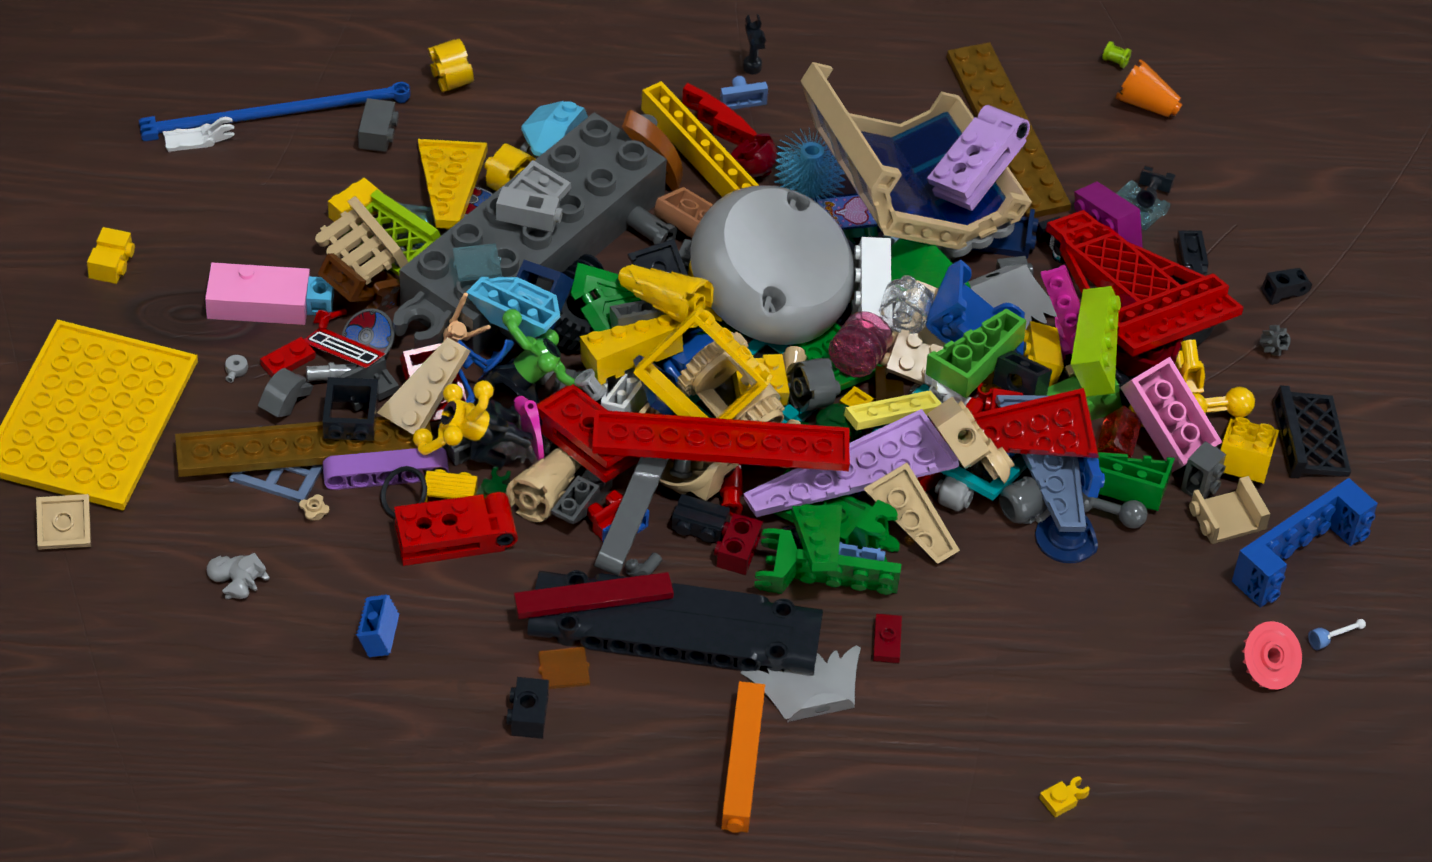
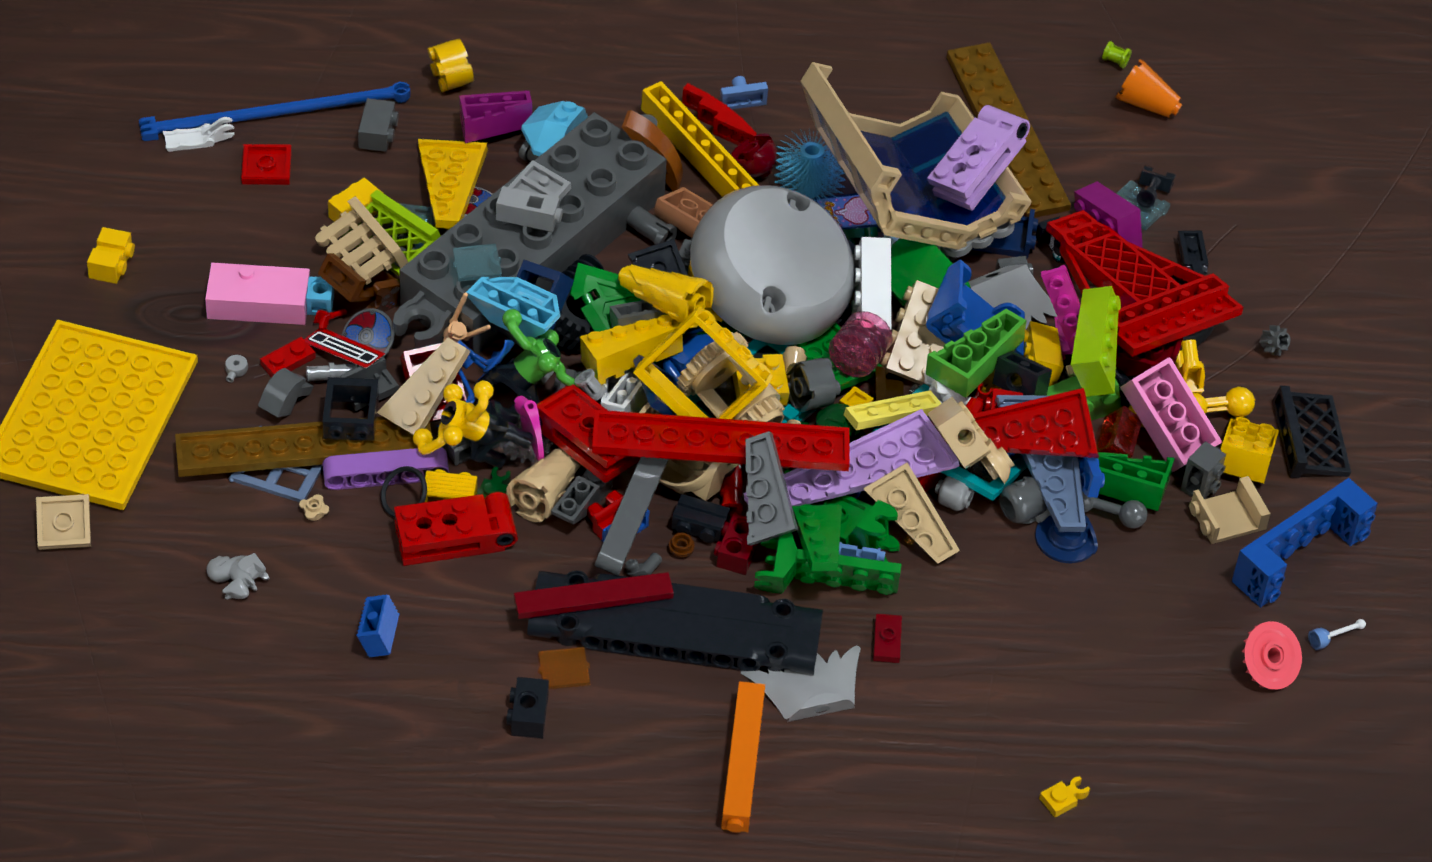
(266, 164): none -> red tile
(493, 113): none -> magenta wedge
(505, 165): yellow brick -> none
(681, 468): dark grey bush -> none
(684, 540): none -> reddish brown plate
(756, 39): black bar -> none
(769, 502): none -> dark grey wing
(906, 305): clear brick -> none
(1285, 284): black leg -> none

